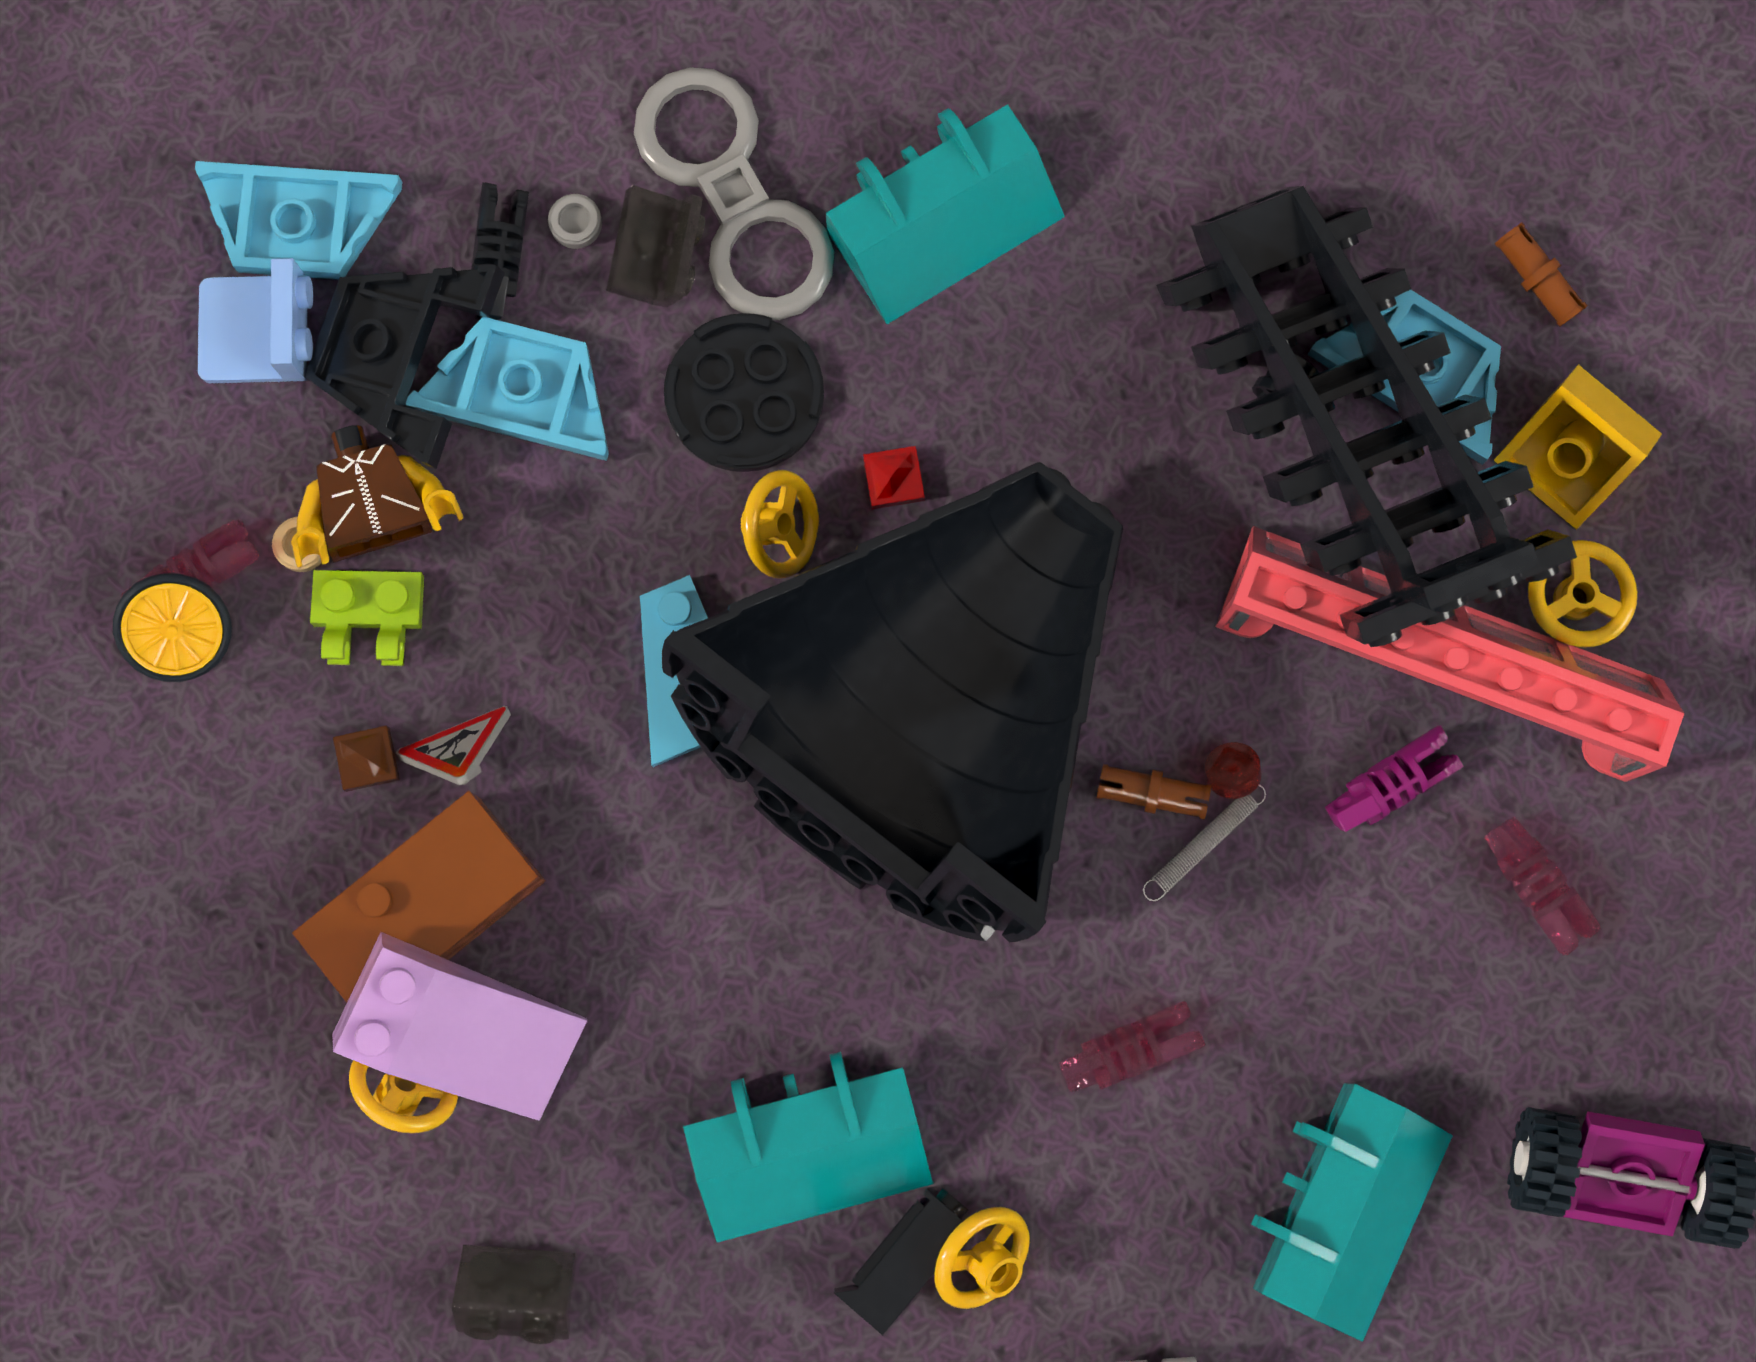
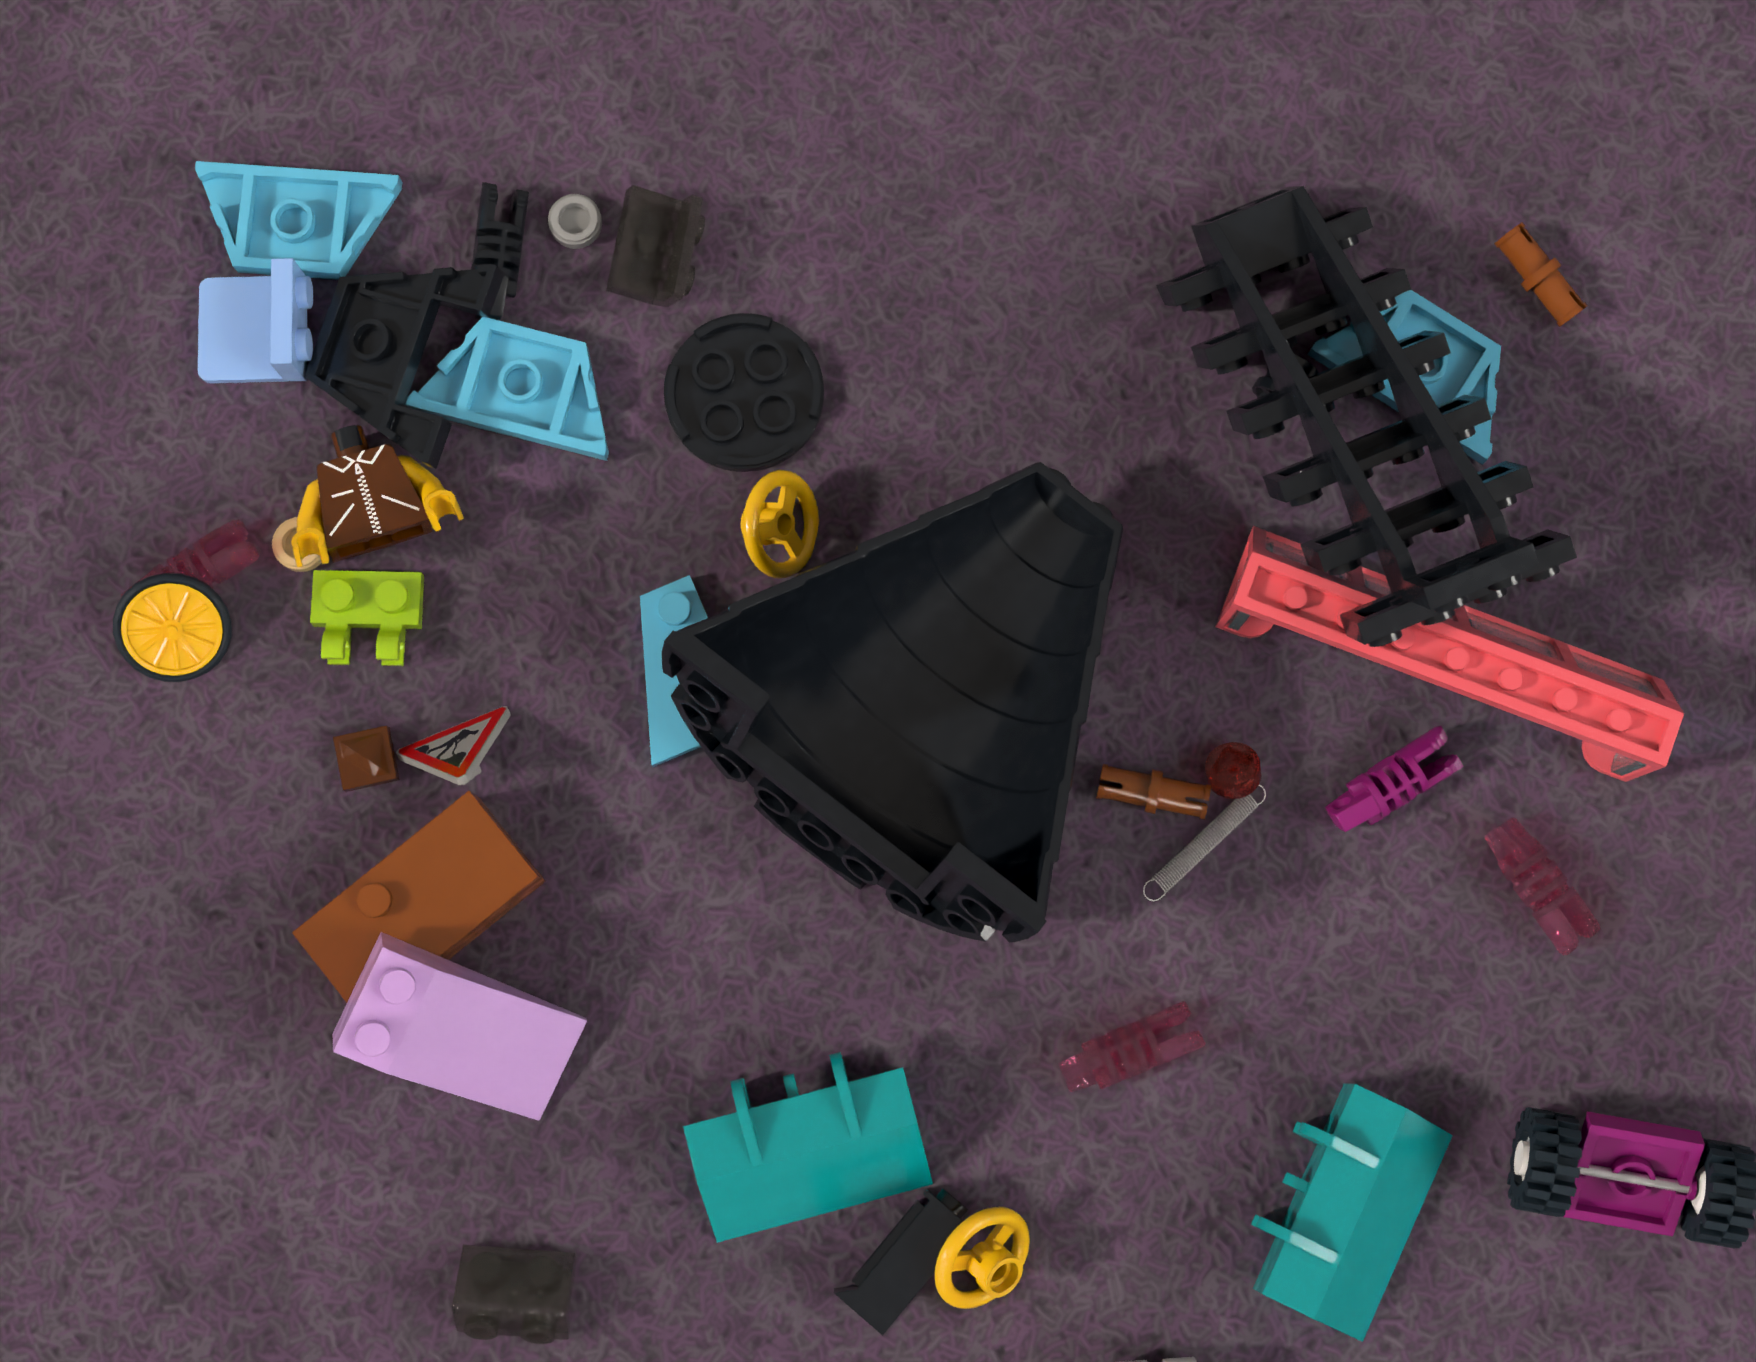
(397, 1101): yellow piece -> none
(734, 193): light grey bar -> none
(893, 477): red tile -> none
(943, 211): teal piece -> none
(1566, 605): yellow piece -> none
(1580, 446): yellow slope -> none

